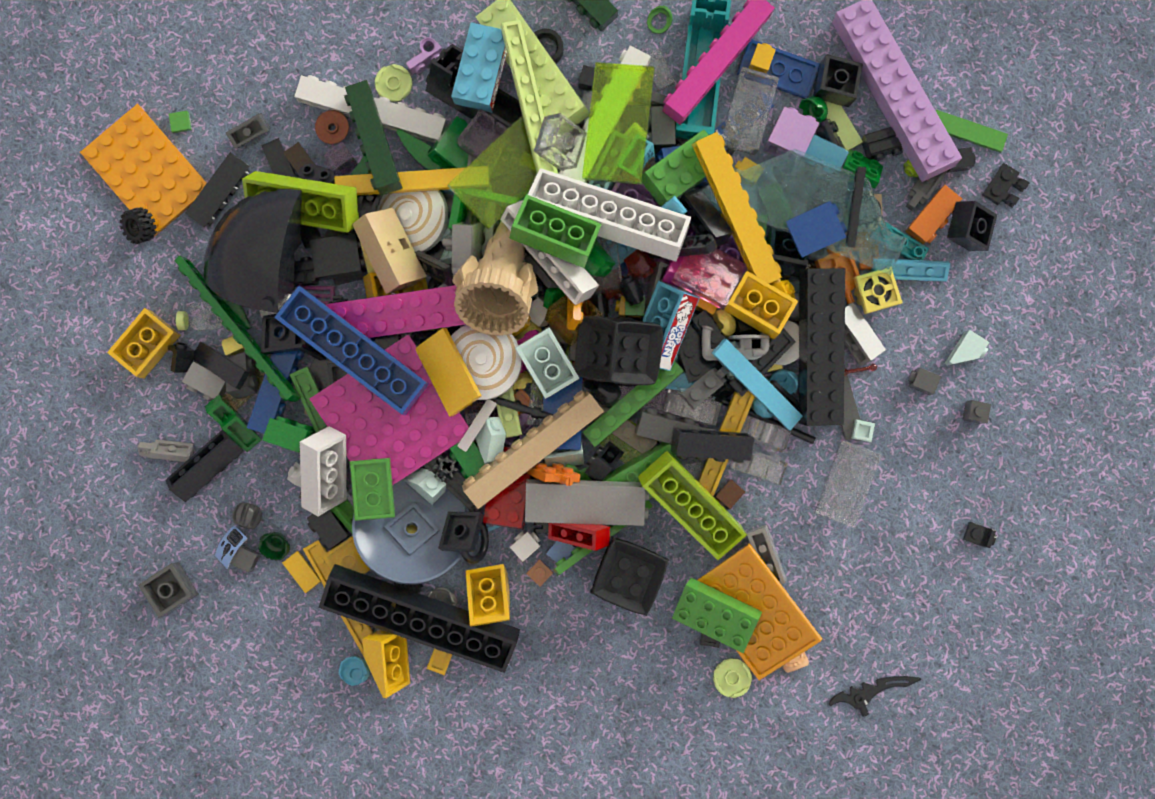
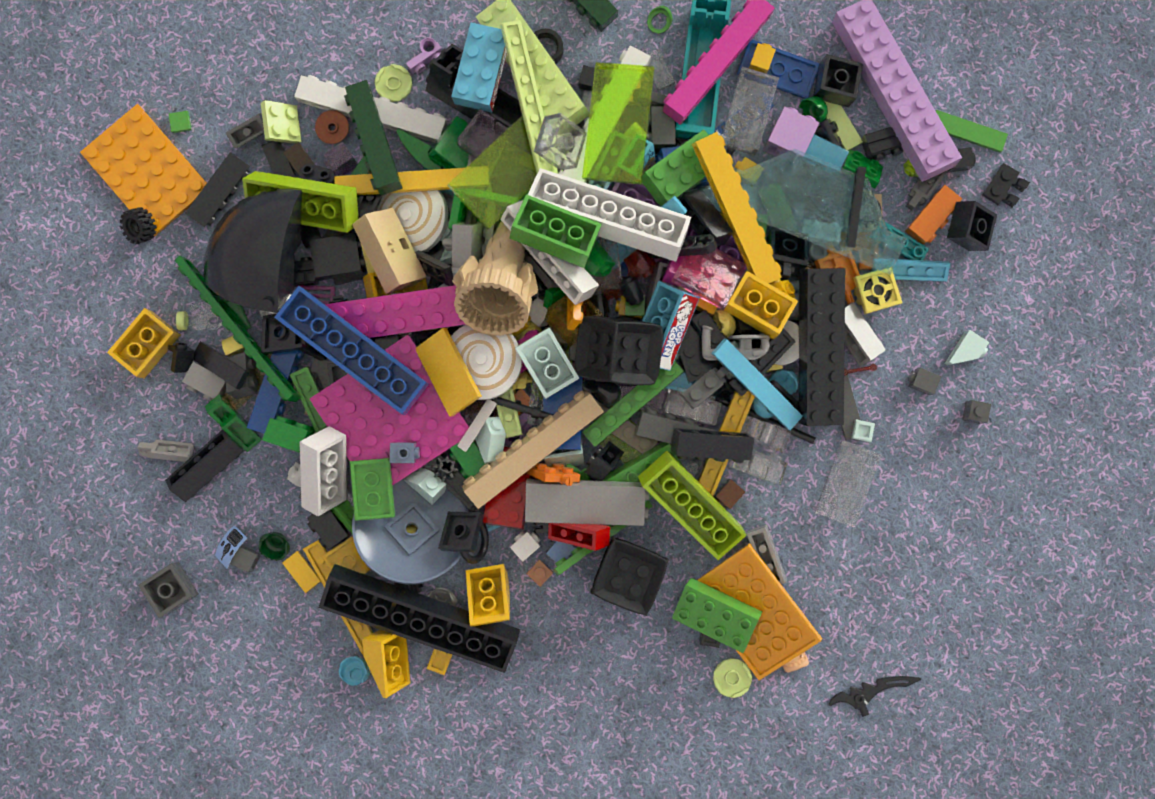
(247, 515): dark grey piece -> none
(280, 122): none -> yellowish green plate
(404, 452): none -> sand blue brick
(816, 228): blue brick -> none
(980, 535): black bracket -> none

